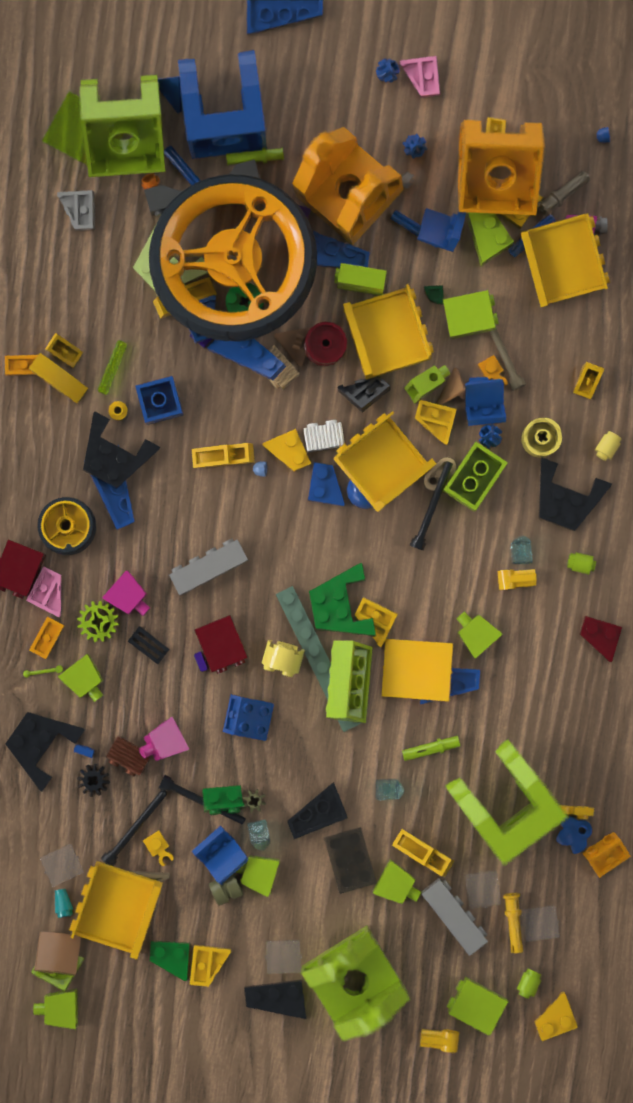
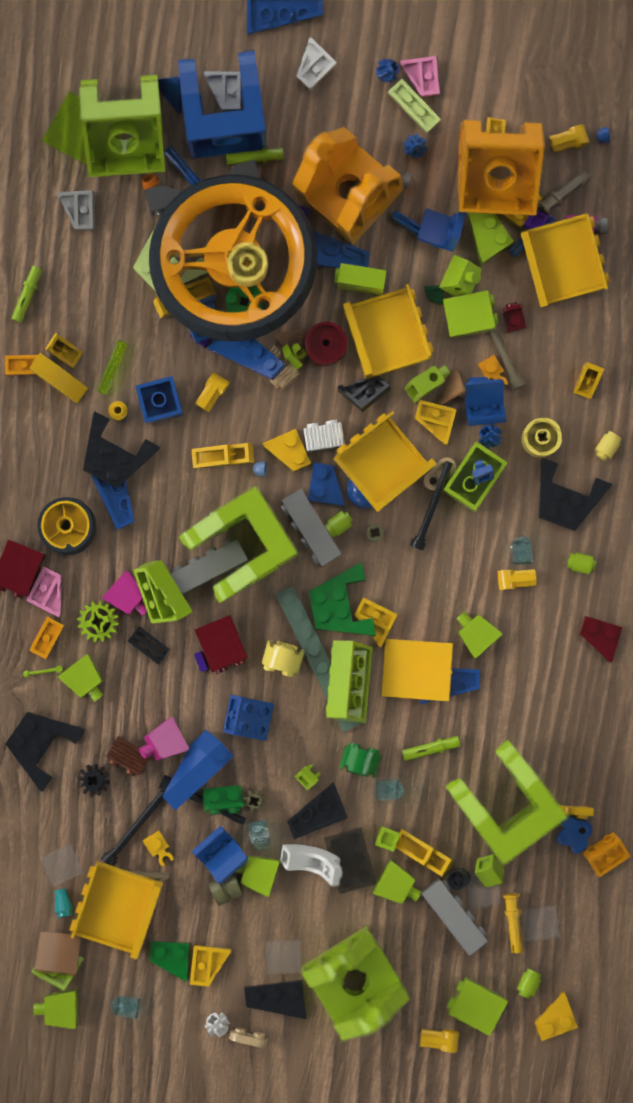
(30, 286): none -> lime pin
(84, 750): blue tile -> none
(125, 1006): none -> clear light blue plate
(160, 593): none -> lime wedge
(199, 764): none -> blue wedge
(215, 387): none -> yellow piece
(217, 1024): none -> white gear
(226, 89): none -> white wing
(240, 1035): none -> tan plate
(258, 264): none -> light yellow brick
(278, 546): none -> lime brick
(293, 356): none -> lime tile
(306, 777): none -> lime tile
(311, 528): none -> light grey brick
(312, 859): none -> white arch
(314, 65): none -> white wing
(338, 524): none -> lime brick
(360, 761): none -> green brick
(373, 527): none -> olive bush
(387, 838): none -> lime panel
(414, 106): none -> yellowish green plate
(456, 881): none -> black wheel
(460, 277): none -> lime torso
(482, 472): none -> blue tile
(489, 870): none -> lime panel
(514, 317): none -> dark red bracket
(537, 220): none -> dark purple tile
(574, 137): none -> yellow piece

